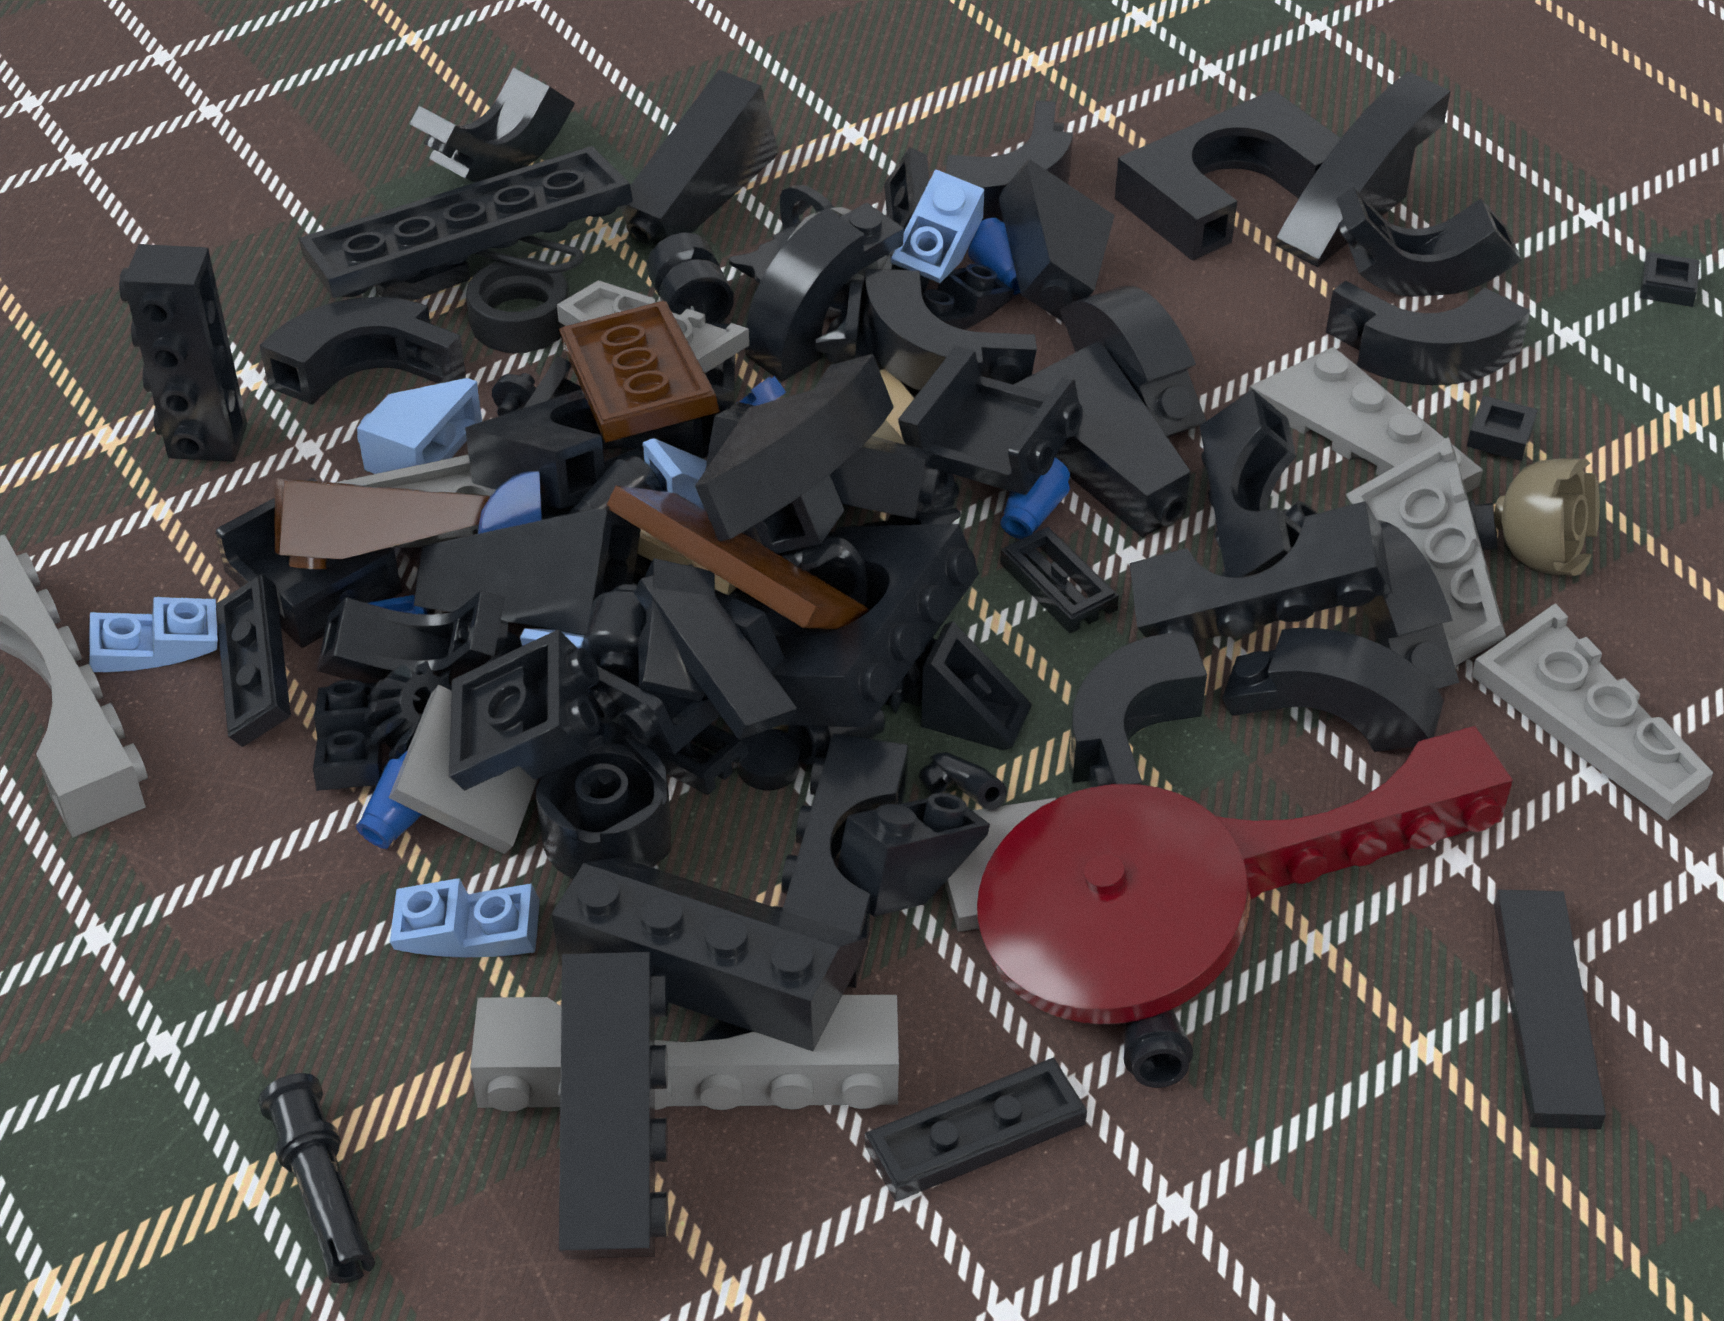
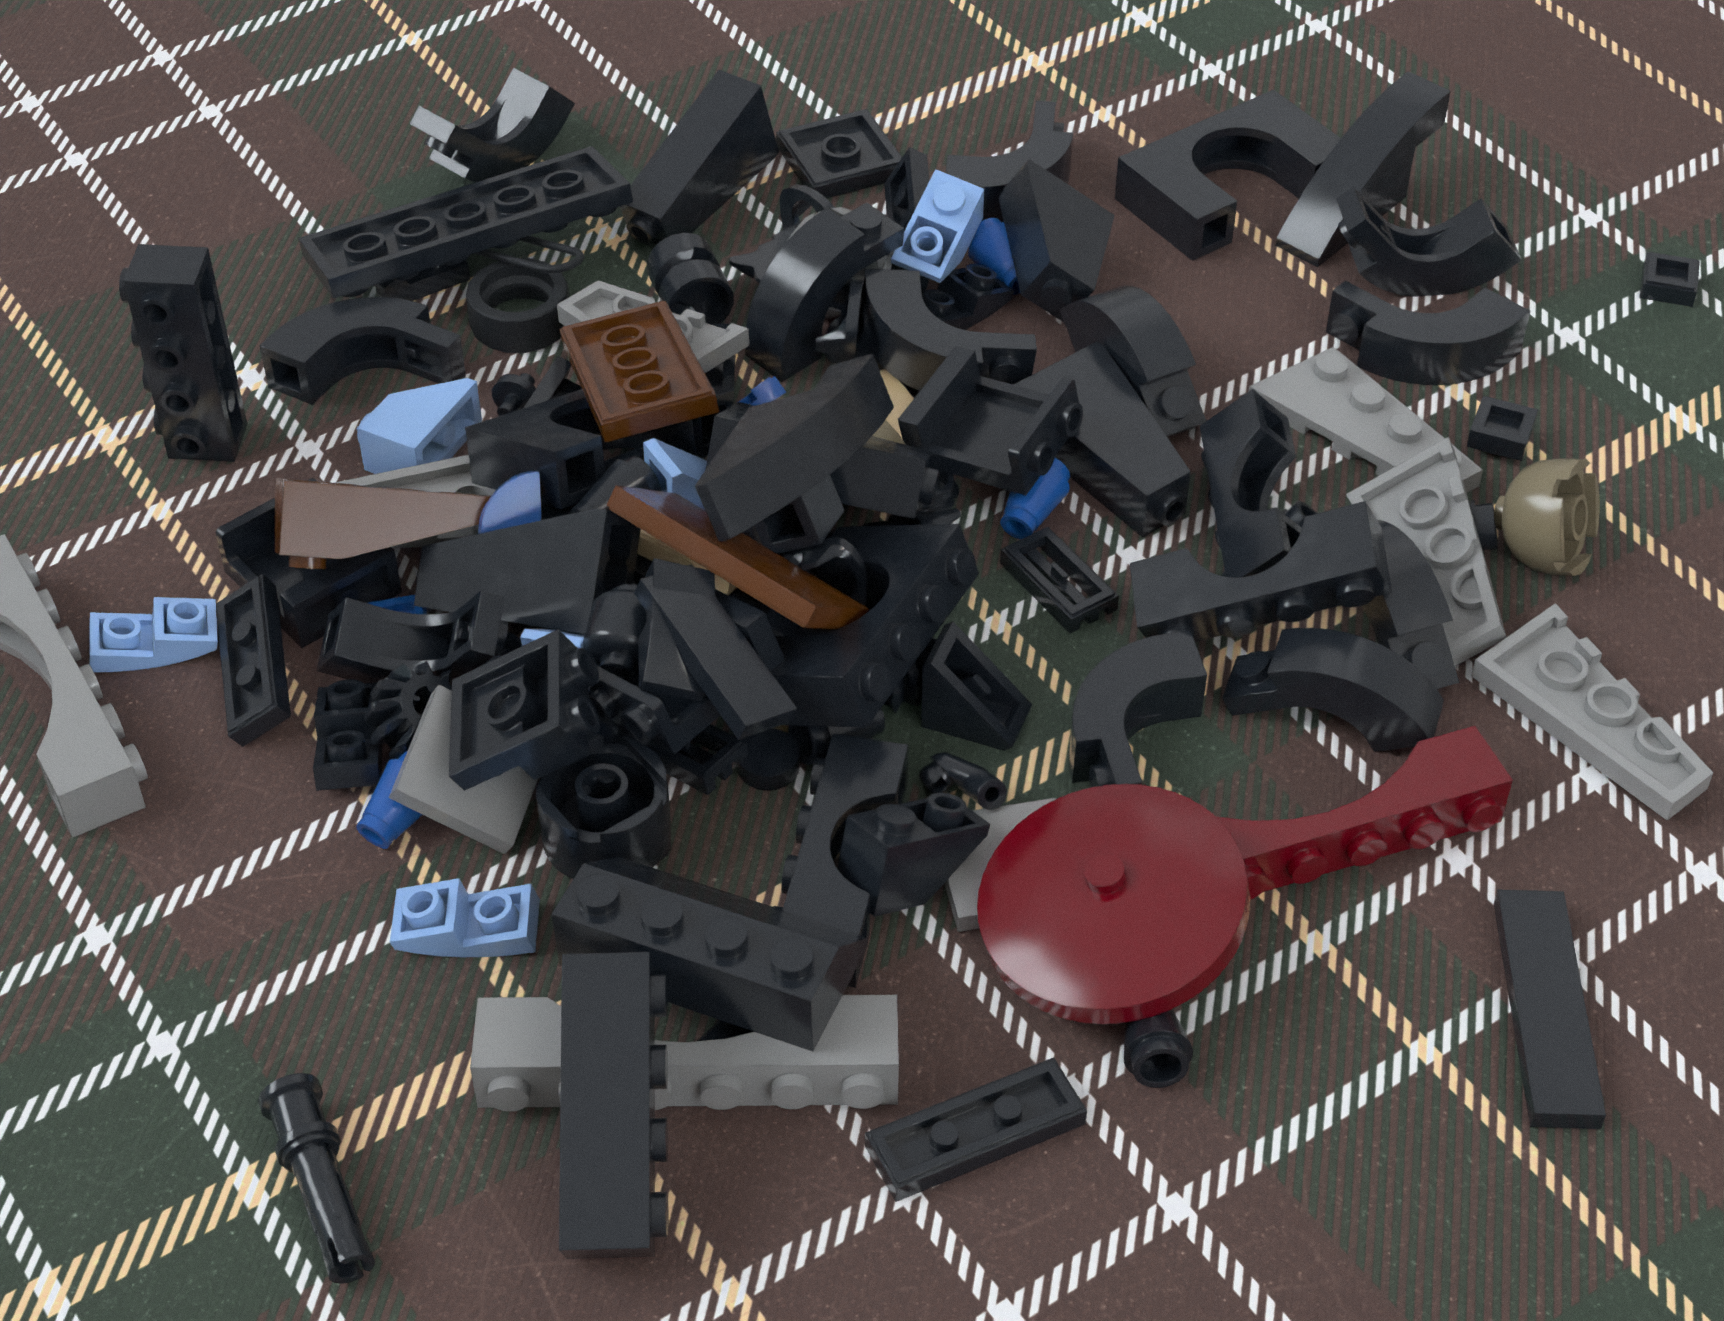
(839, 153): none -> black tile

